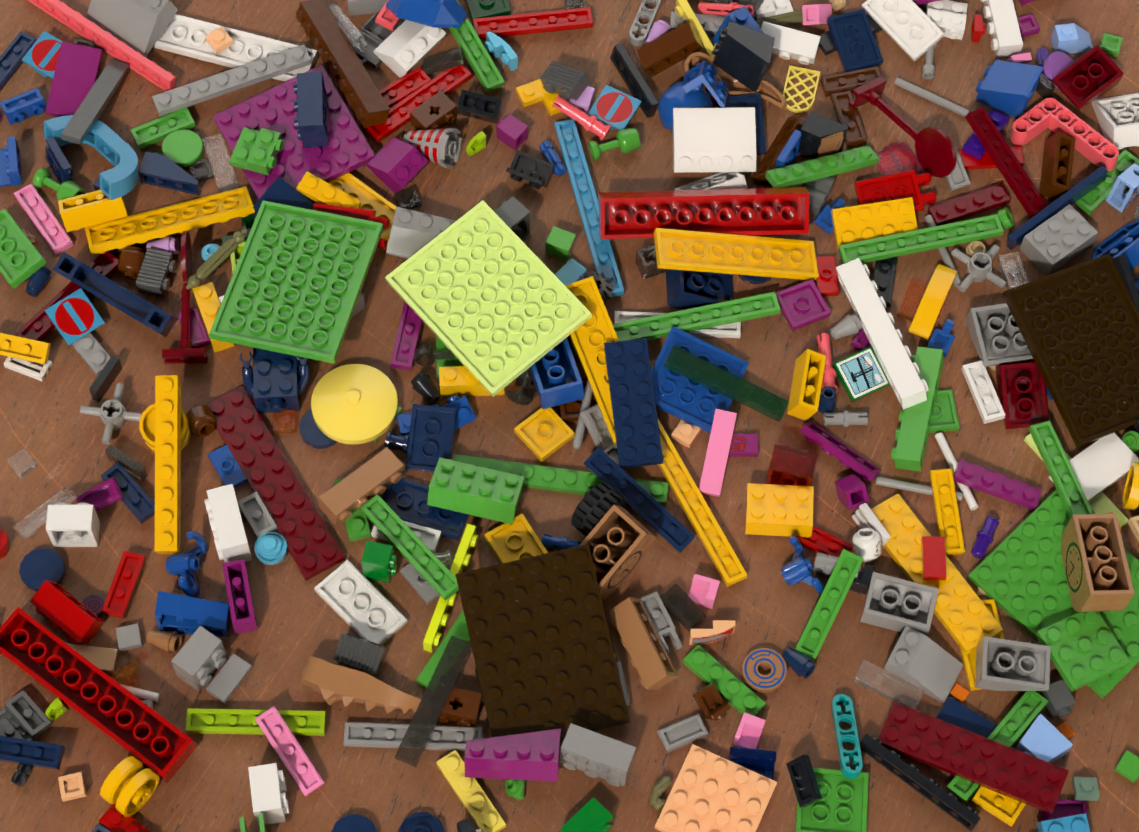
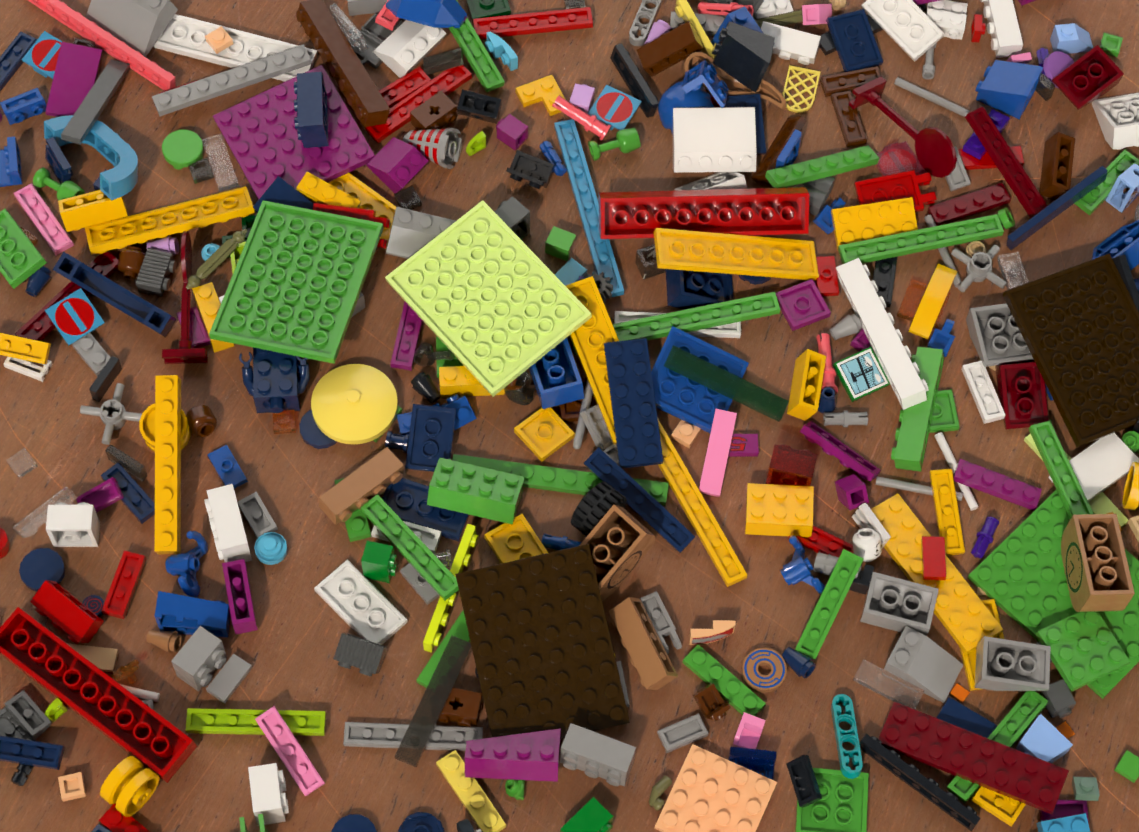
(129, 637): light grey tile -> none
(159, 129): bright green plate -> none
(164, 173): dark blue slope -> none
(257, 150): bright green plate -> none
(275, 483): dark red plate -> none
(352, 686): medium nougat animal -> none
(564, 80): dark grey brick -> none
(682, 607): clear smoke plate -> none
(704, 591): bright pink panel -> none
(821, 136): black slope -> none
(1028, 25): magenta tile -> none
(1058, 118): coral beam -> none
(1058, 240): light grey brick -> none

